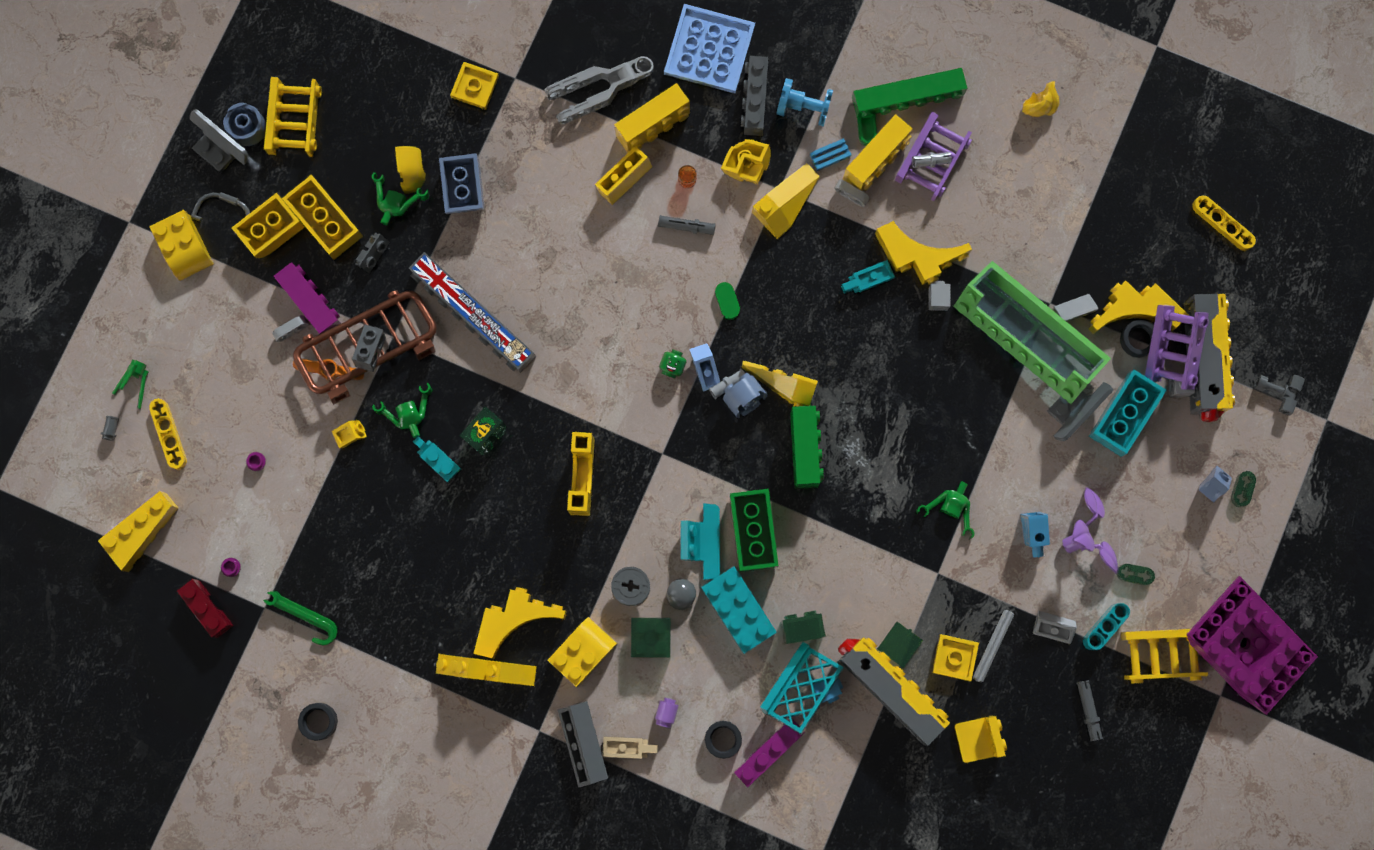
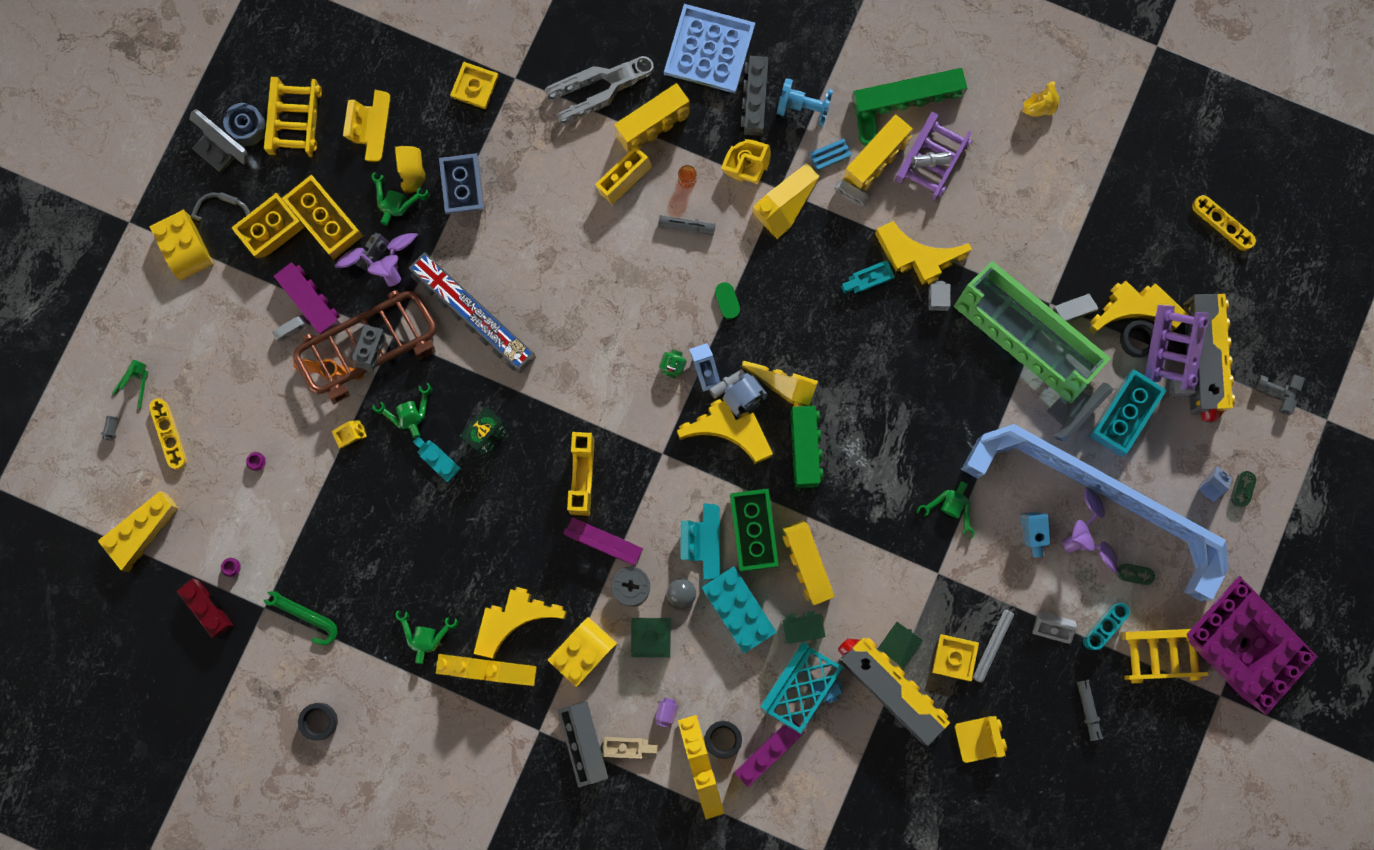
(368, 124): none -> yellow plate
(384, 267): none -> medium lavender plant
(423, 638): none -> green piece
(603, 541): none -> magenta fence
(701, 767): none -> yellow arch
(721, 423): none -> yellow arch
(808, 562): none -> yellow wedge
(1206, 548): none -> light blue arch

